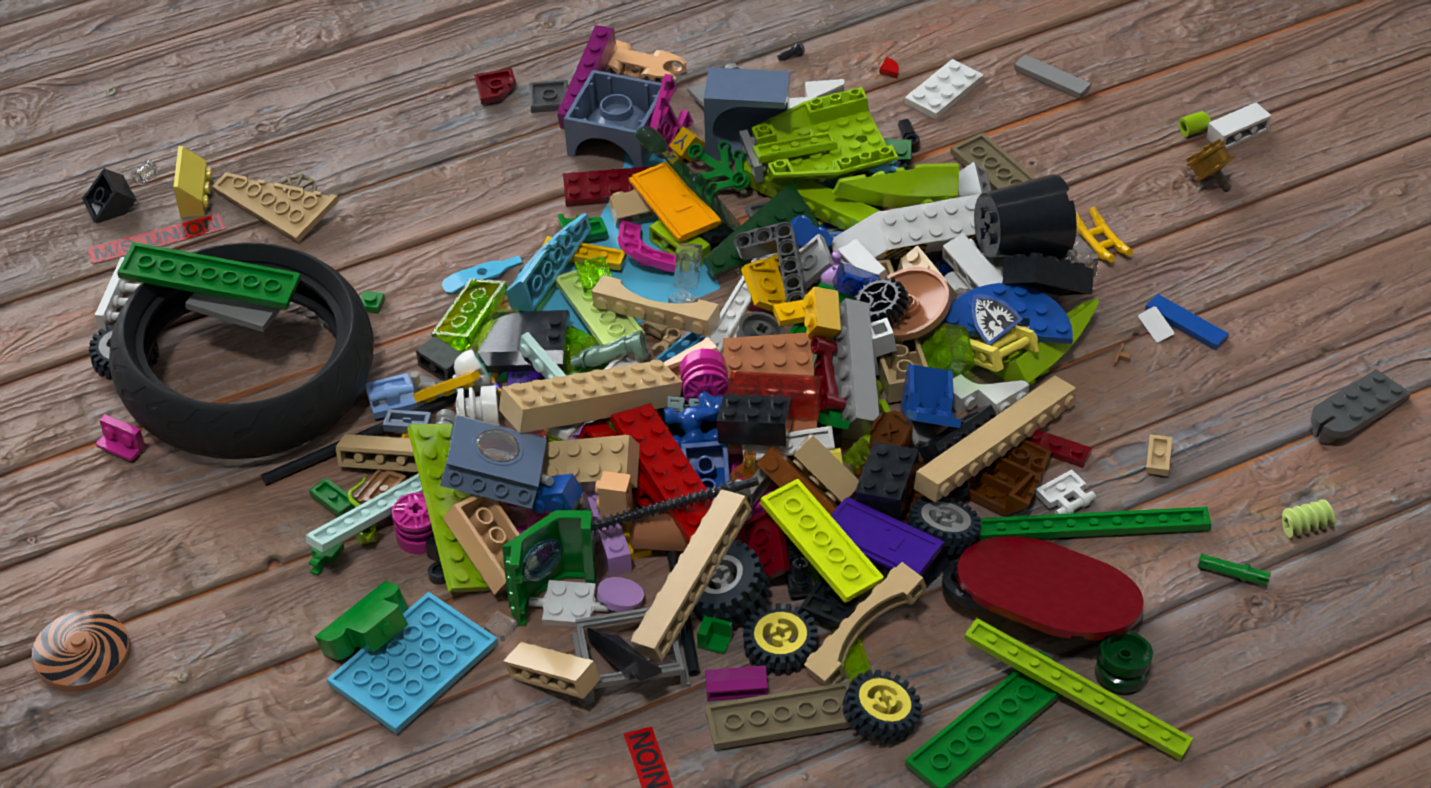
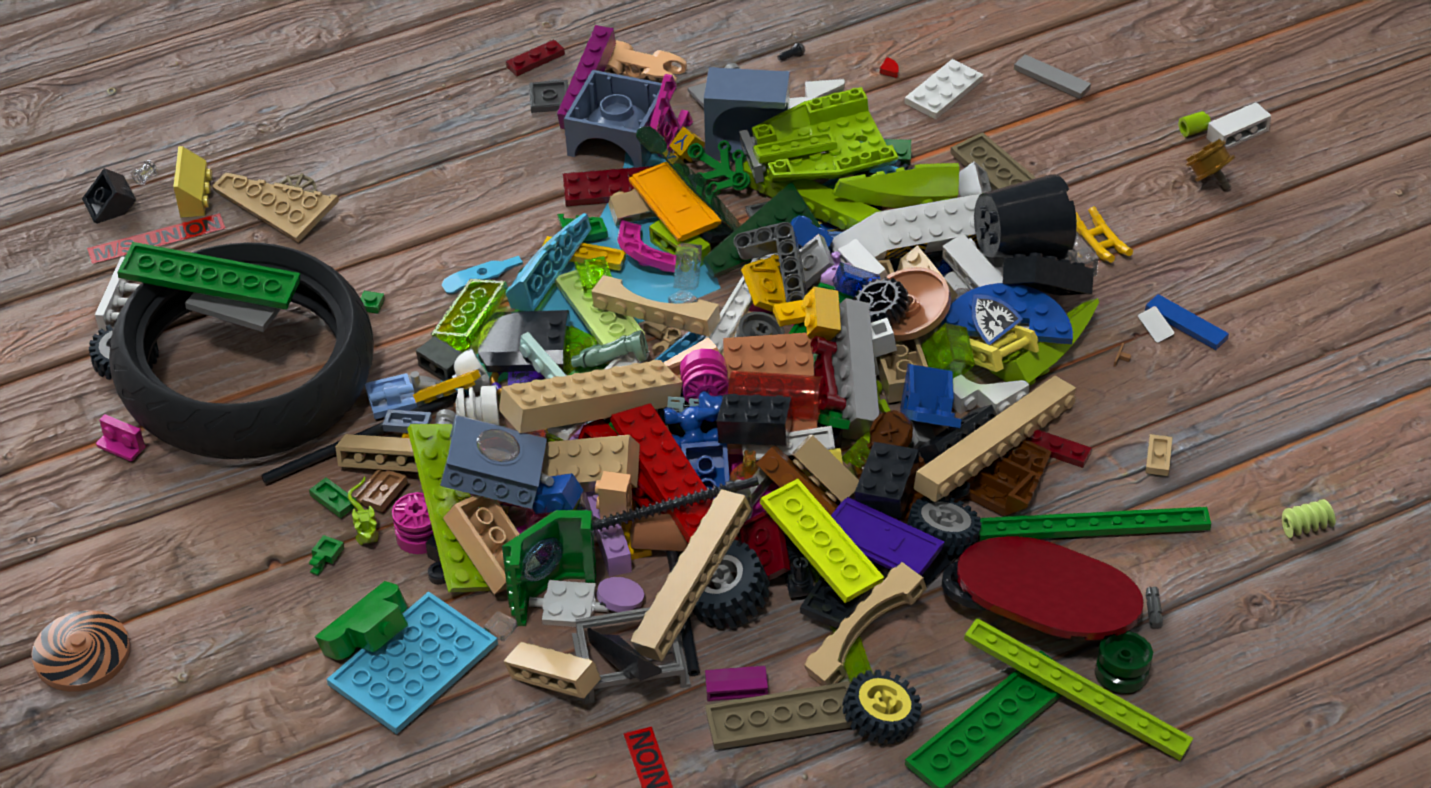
(361, 516): light aqua plate -> none
(494, 85): dark red plate -> none
(535, 57): none -> dark red plate
(714, 635): green panel -> none
(779, 625): wheel -> none
(908, 133): black bar -> none
(1062, 488): white plate -> none
(1154, 607): none -> dark grey axle
(1243, 572): green pin -> none
(1356, 406): dark grey plate -> none

